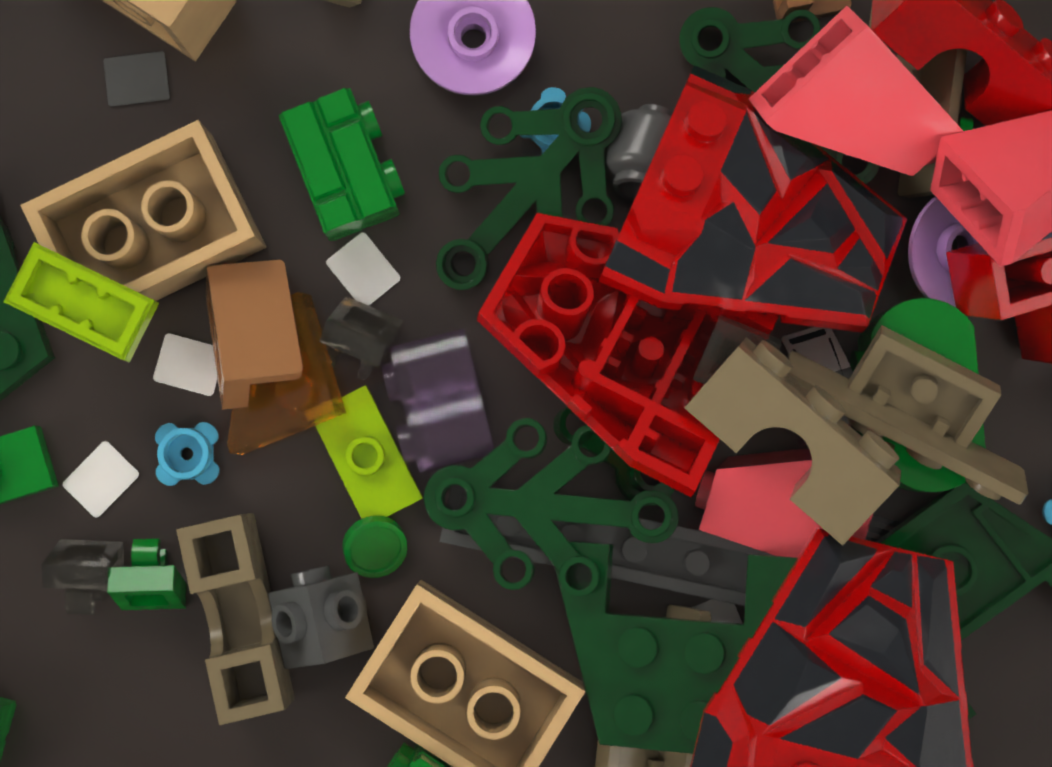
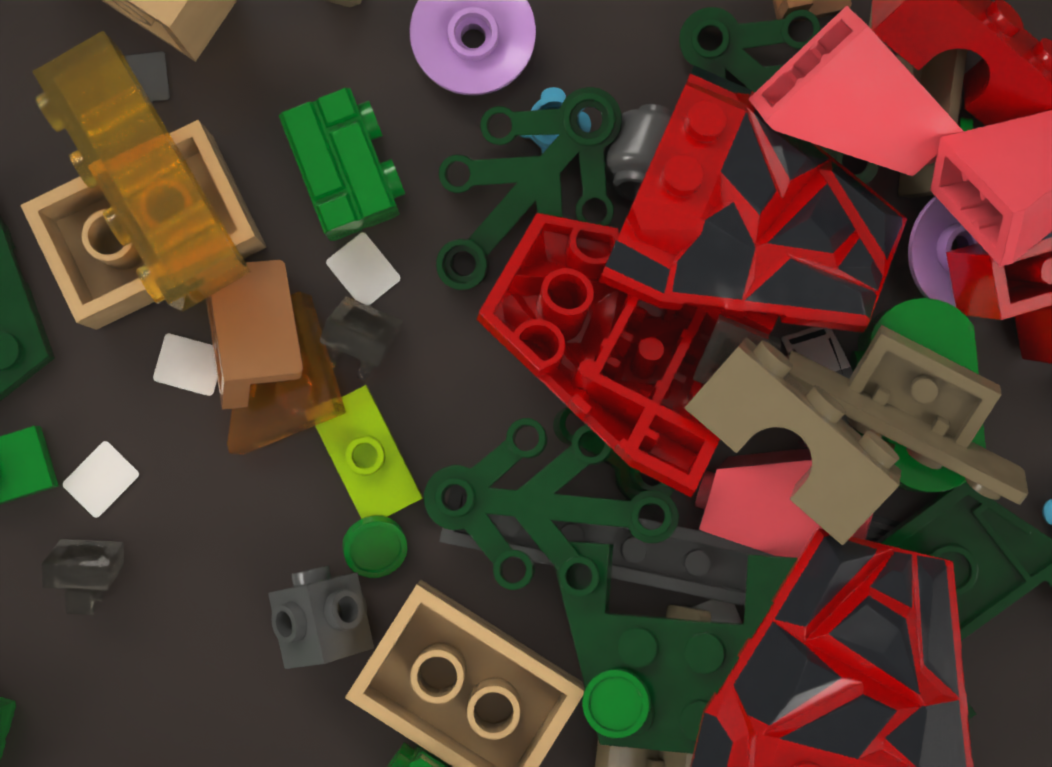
(81, 302): lime plate -> none
(140, 172): none -> clear yellow brick
(149, 581): green tile -> none
(173, 441): medium azure plate -> none
(232, 581): dark tan arch -> none
(439, 402): clear purple brick -> none
(616, 703): none -> green piece

